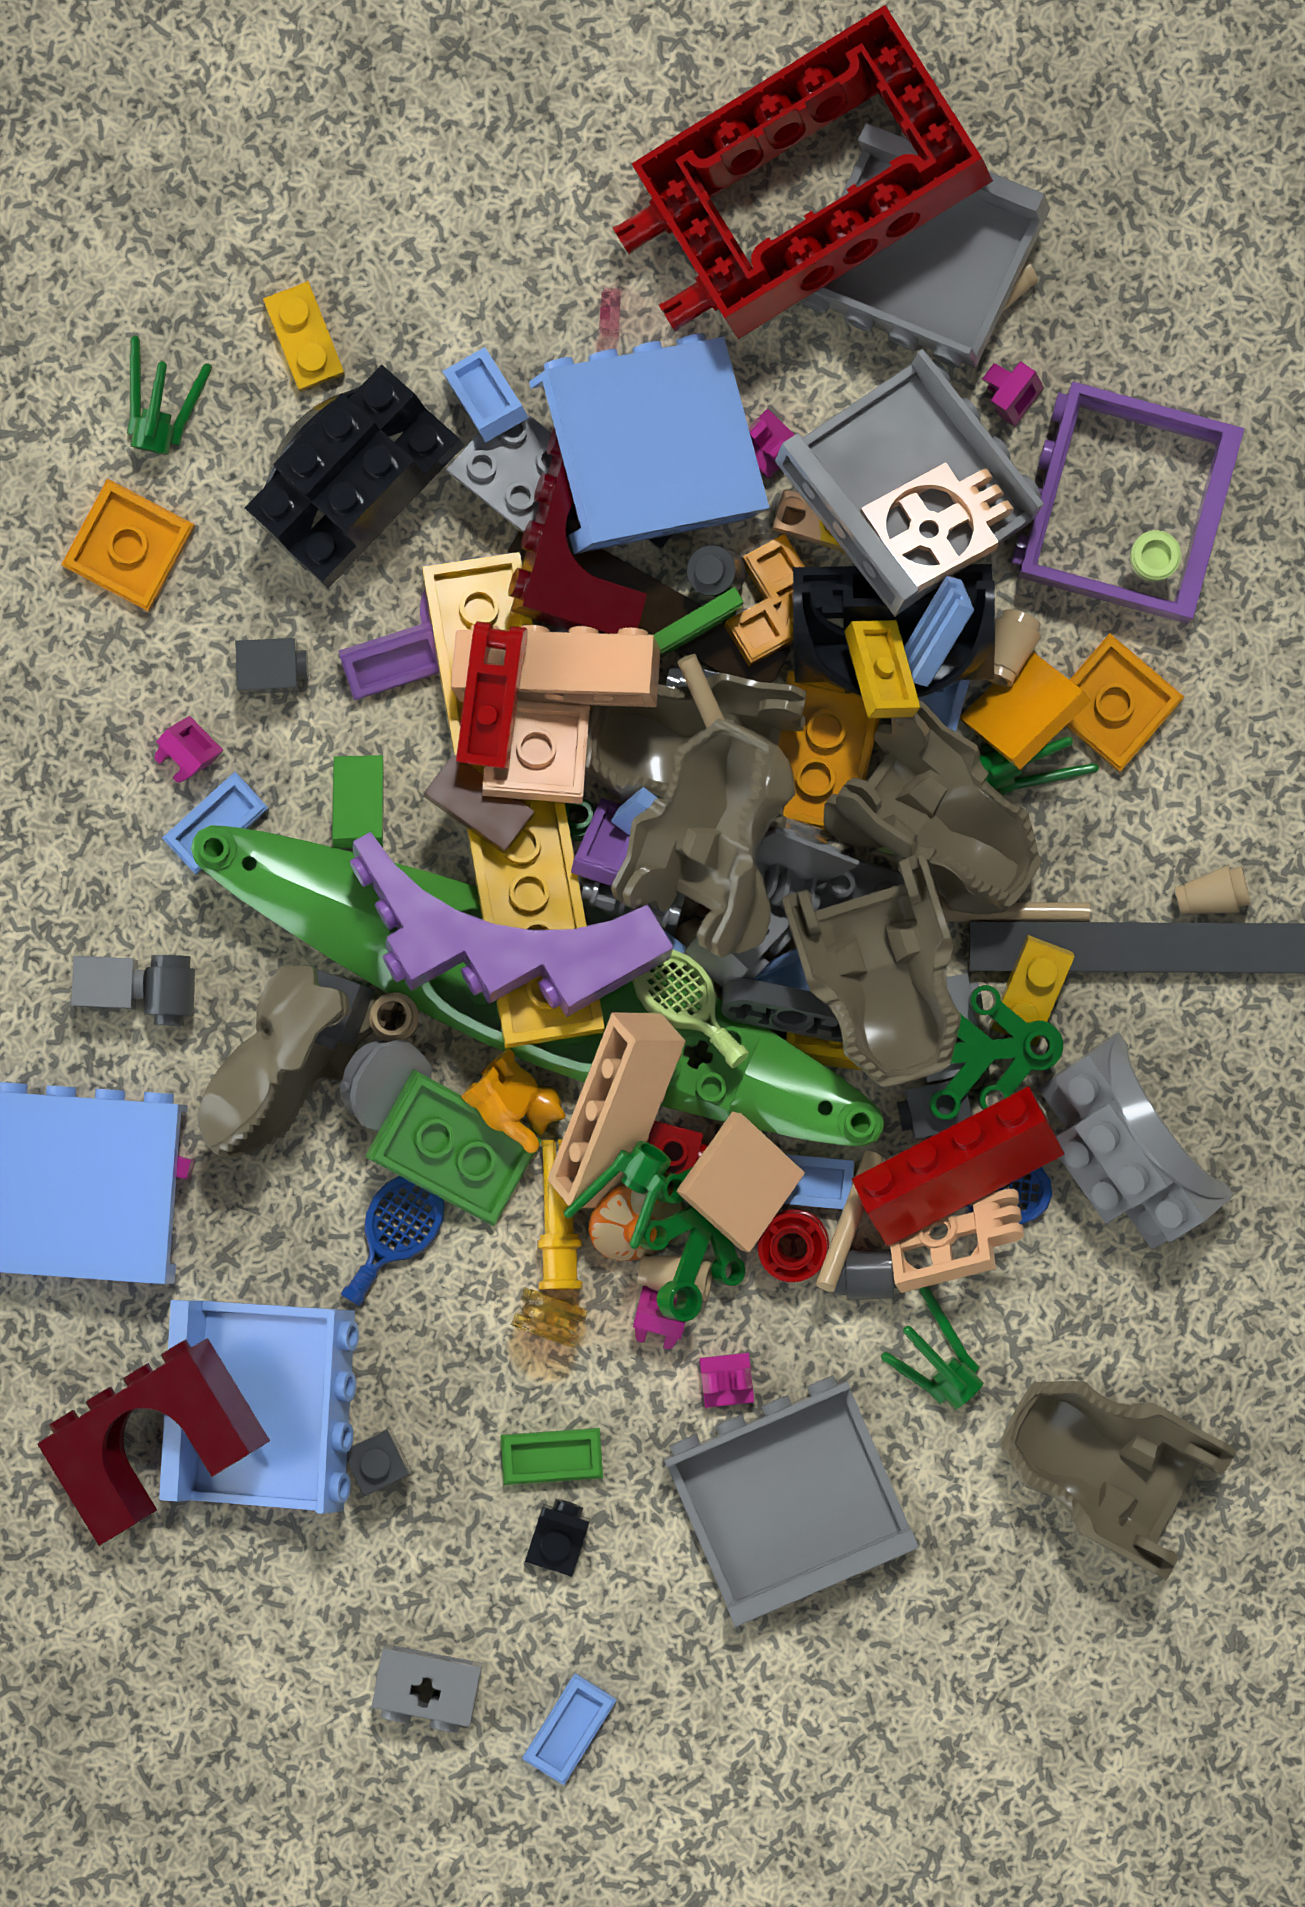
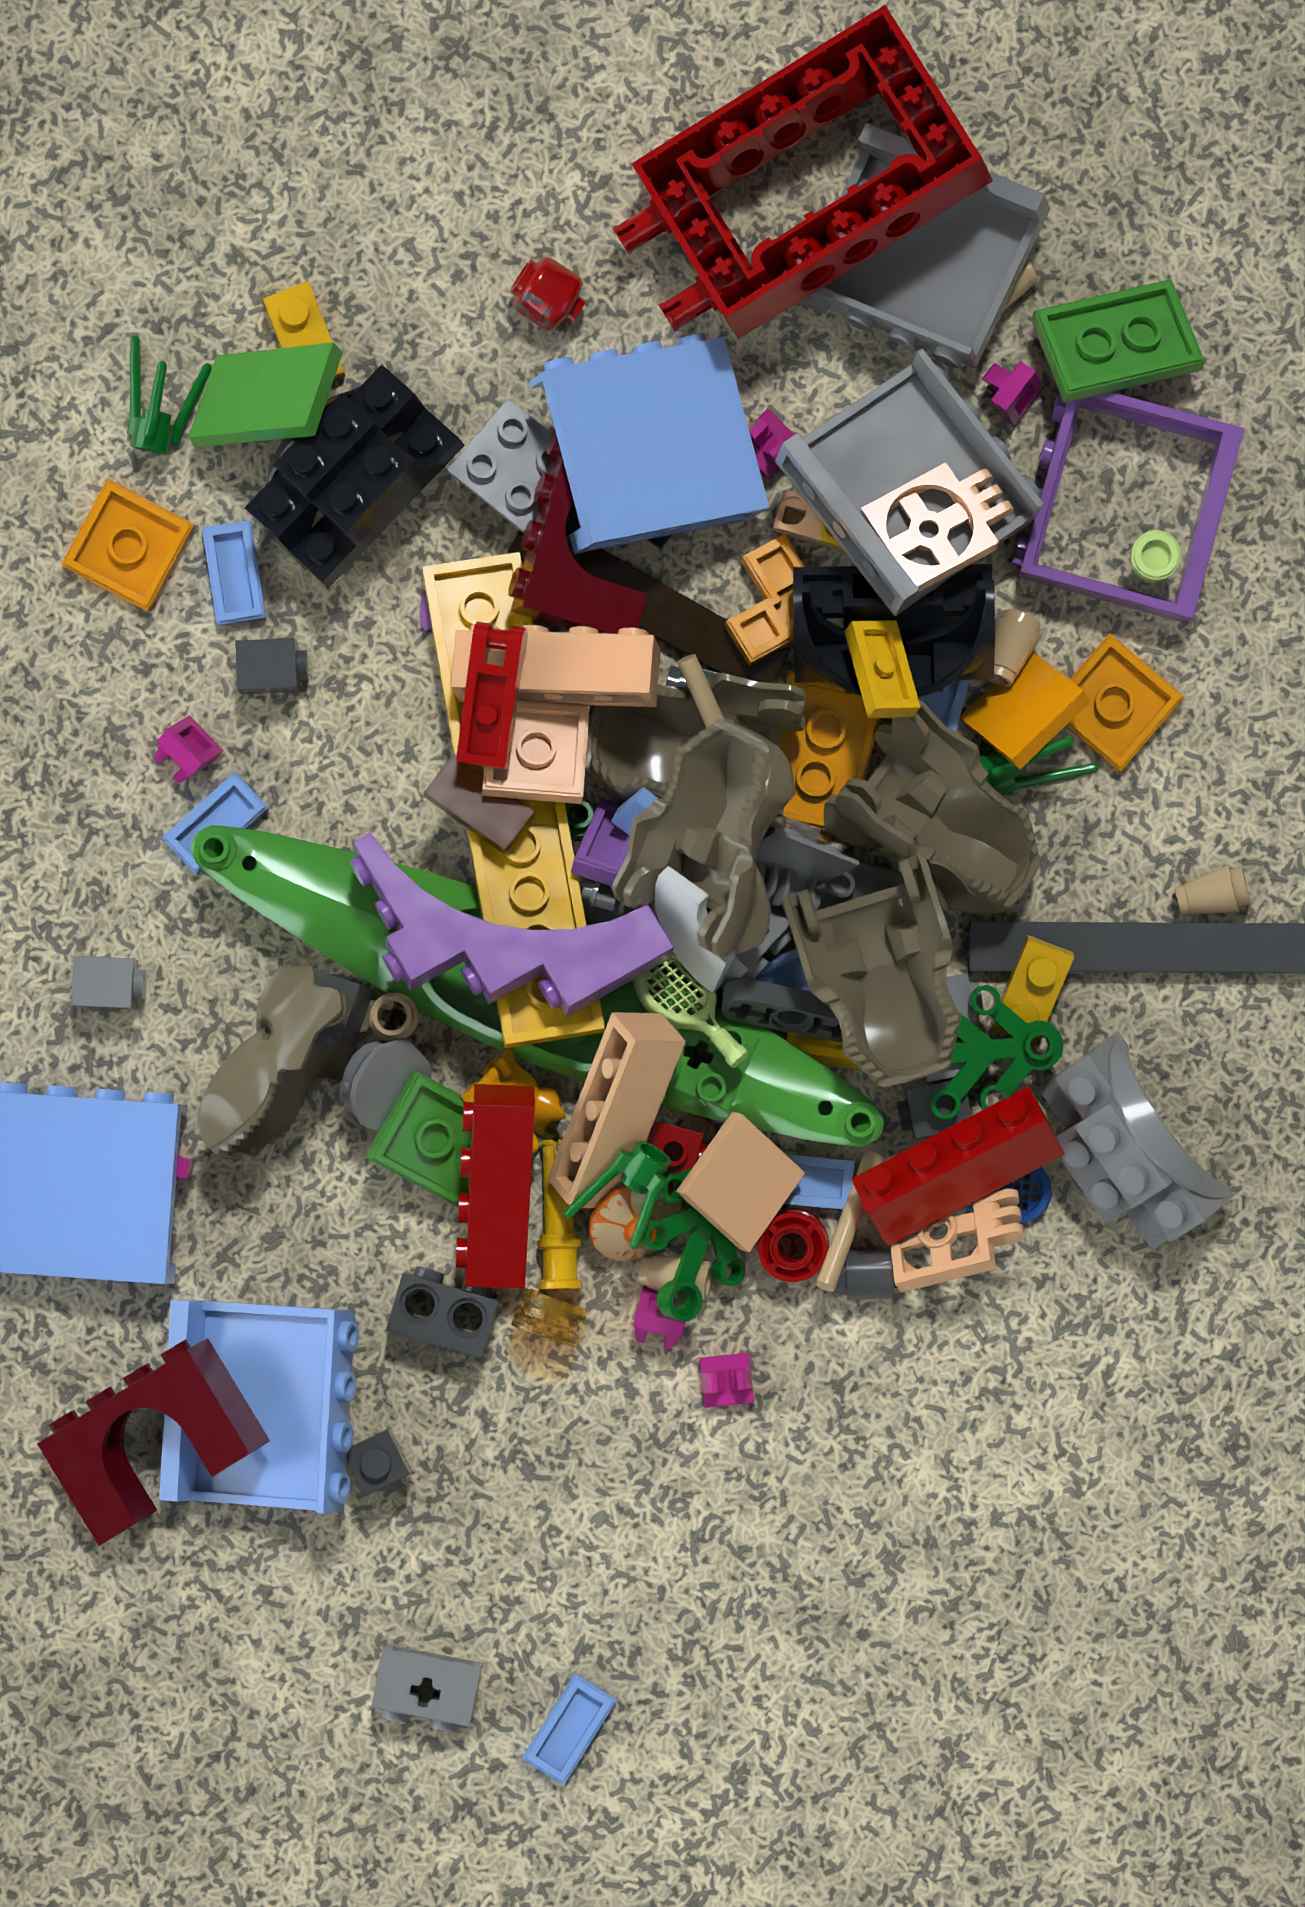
(169, 989): dark grey brick -> none
(234, 572): none -> light blue tile
(265, 395): none -> bright green tile
(357, 799): bright green tile -> none
(368, 1273): blue piece -> none
(390, 661): medium lavender tile -> none
(440, 1325): none -> dark grey brick
(485, 394): light blue tile -> none
(498, 1185): none -> red brick
(548, 293): none -> red head
(551, 1456): bright green tile -> none
(558, 1537): black bracket -> none
(610, 312): clear pink tile -> none
(680, 913): none -> white tile
(699, 621): bright green tile -> none
(715, 570): dark grey brick -> none
(790, 1500): light grey panel -> none
(938, 630): light blue tile -> none
(953, 1380): green plant -> none
(1026, 913): tan bar -> none
(1110, 1464): dark tan animal -> none
(1117, 340): none -> bright green tile

